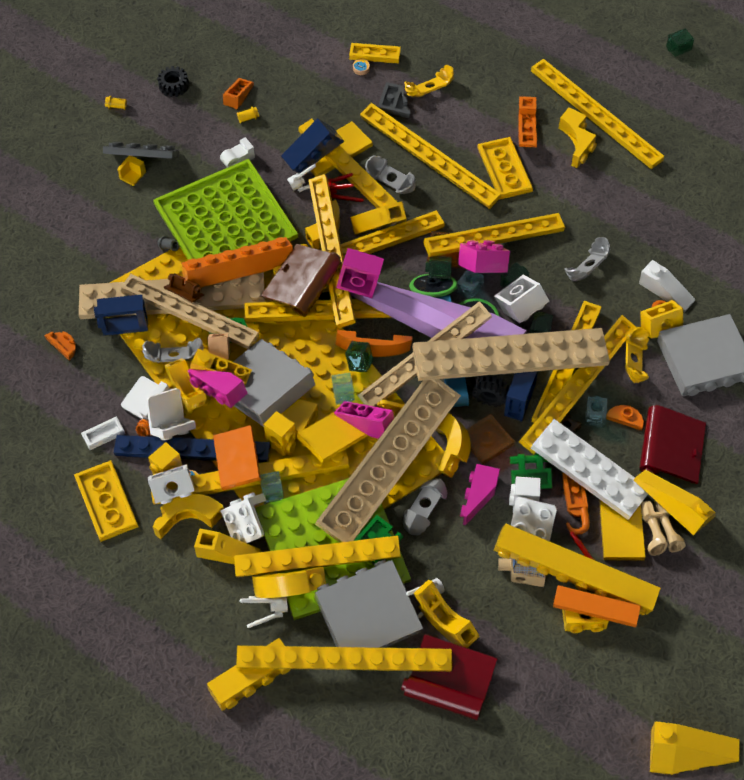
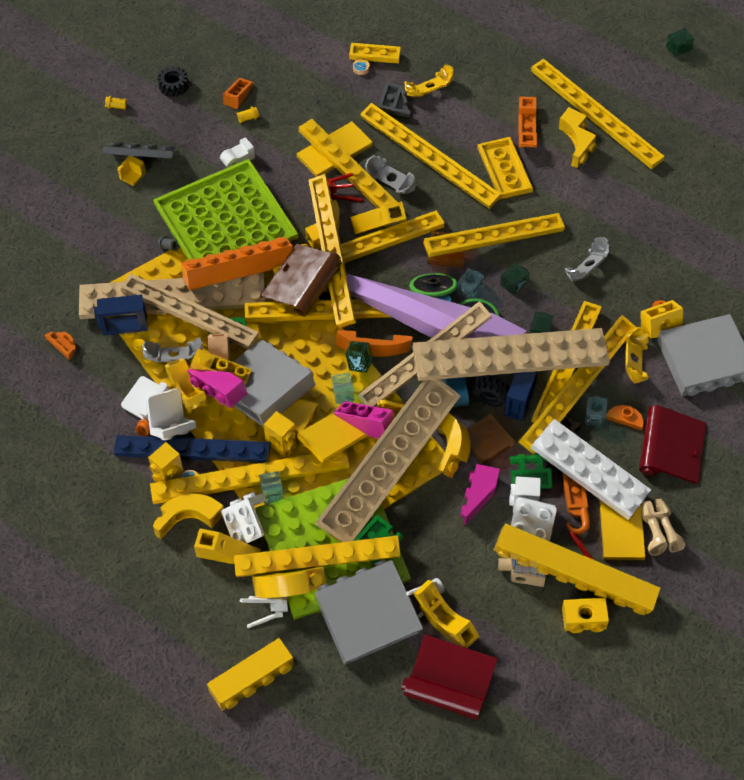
(103, 433): white tile -> none
(106, 501): yellow tile -> none
(178, 475): white brick -> none
(188, 291): reddish brown hinge -> none
(237, 457): orange tile -> none
(297, 181): white plant -> none
(312, 146): dark blue wedge -> none
(344, 658): yellow plate -> none
(360, 273): dark pink brick -> none
(416, 518): light grey piece -> none
(439, 267): clear green brick -> none
(483, 257): dark pink brick -> none
(521, 298): white brick -> none
(596, 606): orange tile -> none
(665, 285): white slope -> none
(682, 505): yellow wedge -> none
(684, 748): yellow wedge -> none

